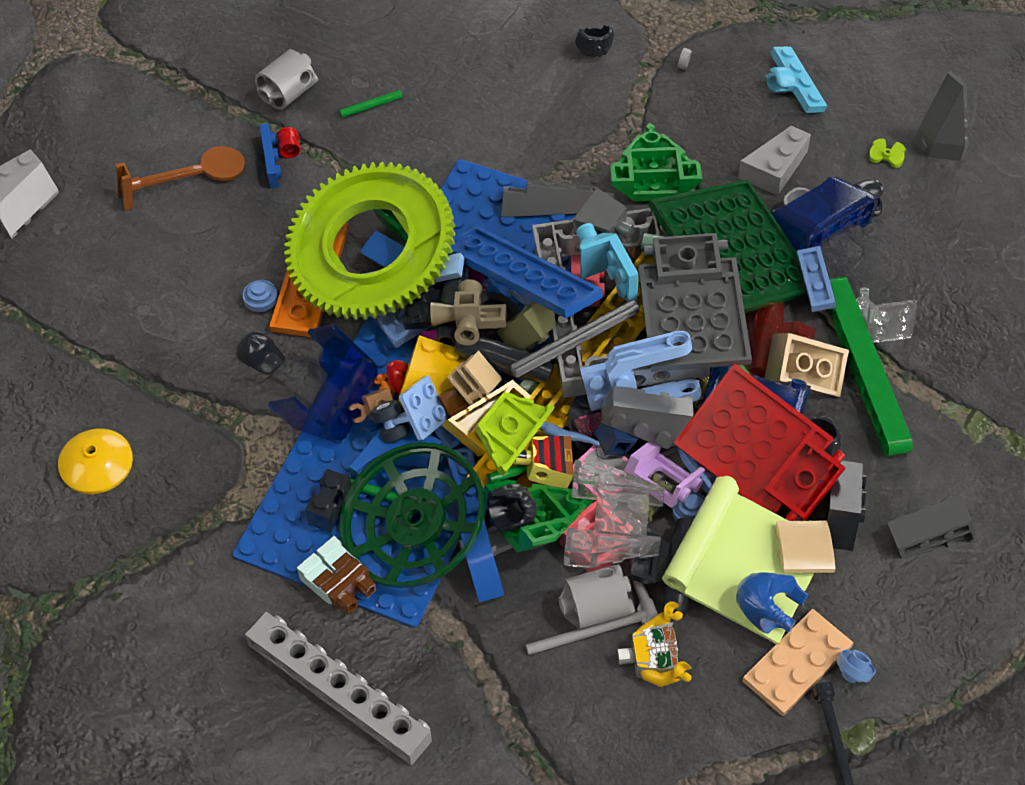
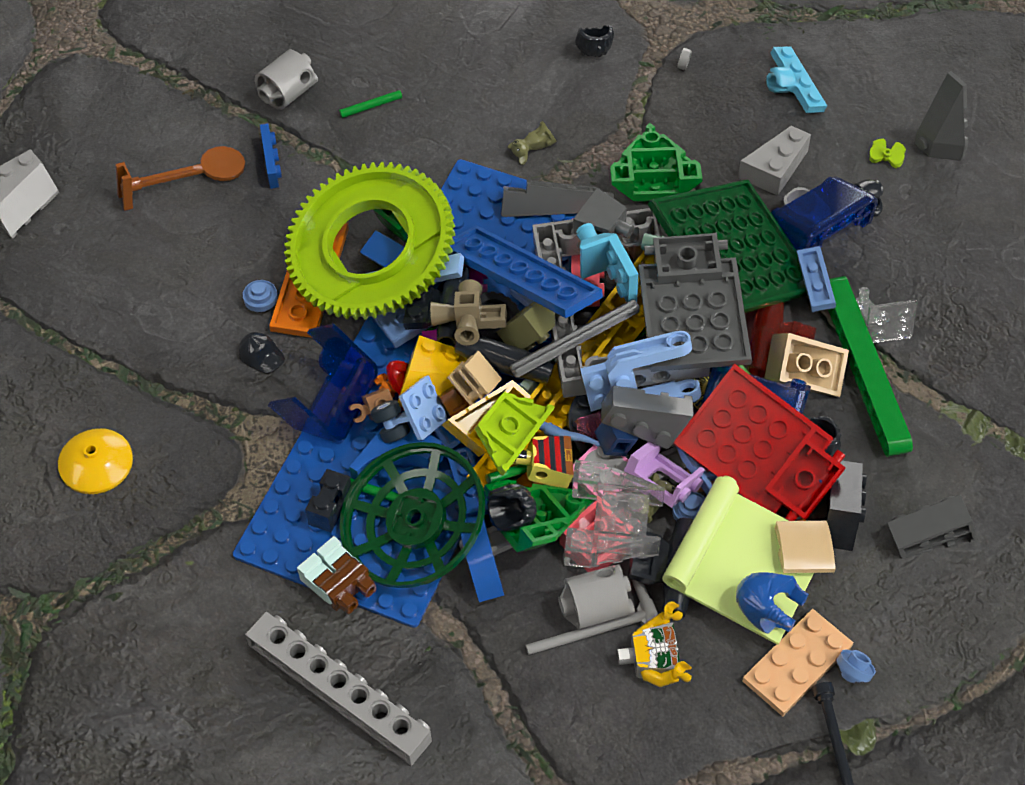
(288, 142): red wheel -> none
(534, 140): none -> olive animal

